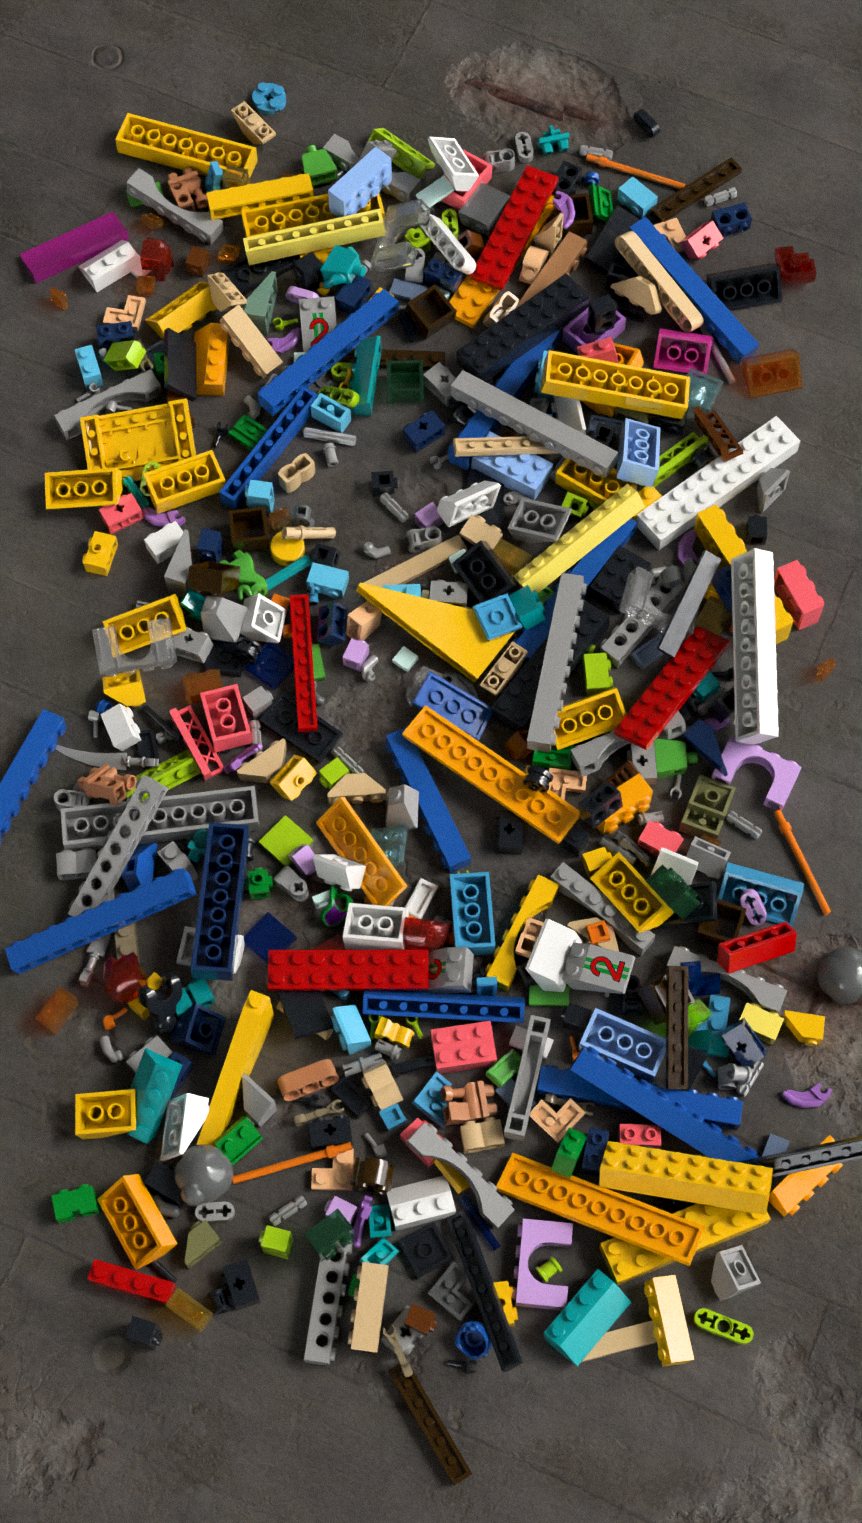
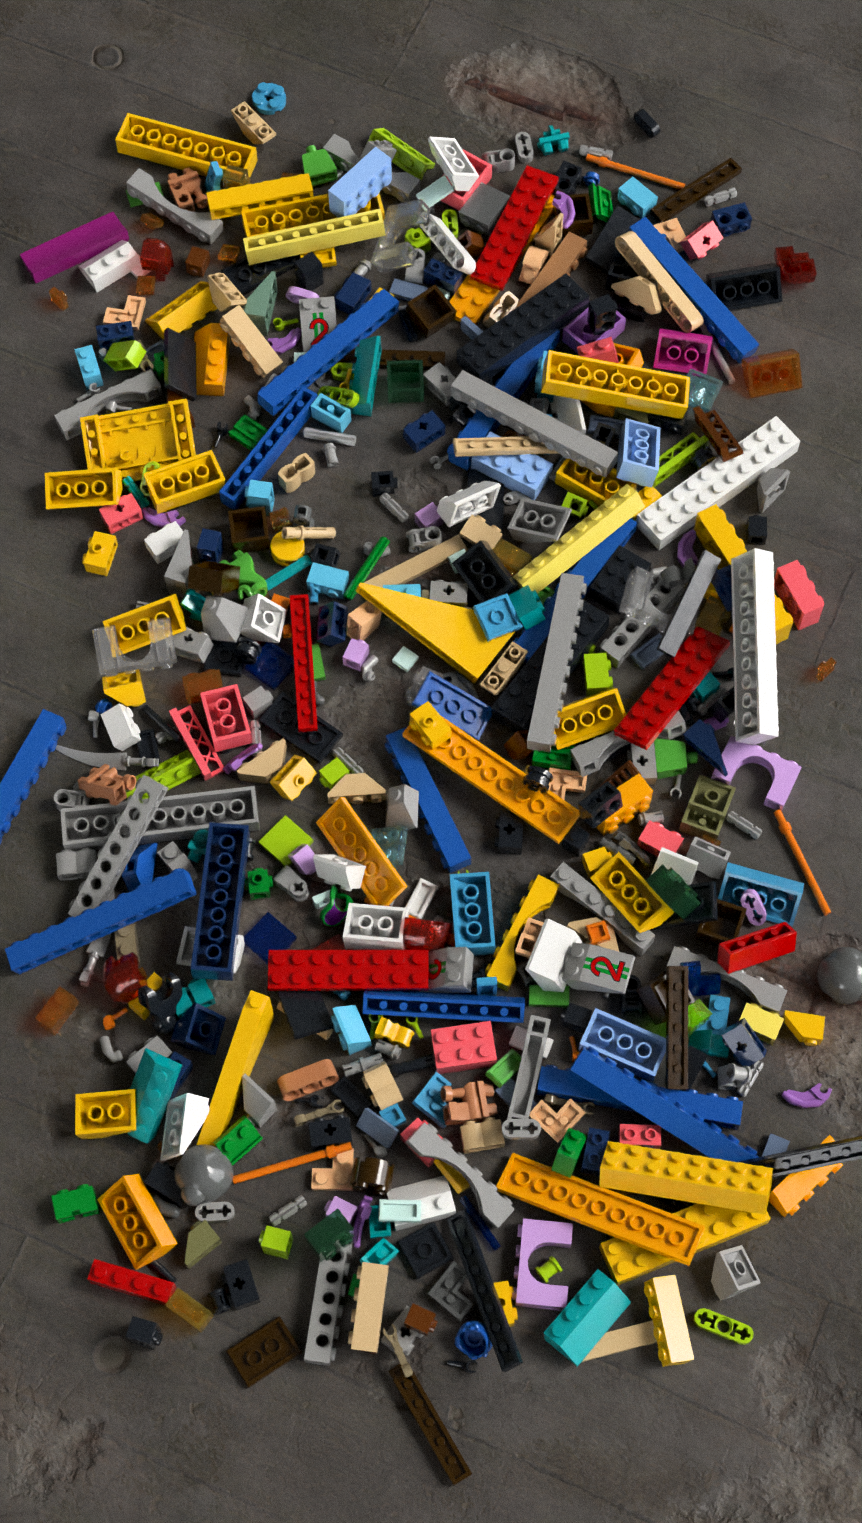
(264, 1352): none -> dark brown tile
(340, 268): teal torso -> none
(366, 567): none -> green axle
(377, 1127): none -> sand blue tile
(400, 1211): none -> light aqua tile
(430, 725): none -> yellow brick
(470, 328): none -> sand blue tile
(521, 1134): none -> light grey beam

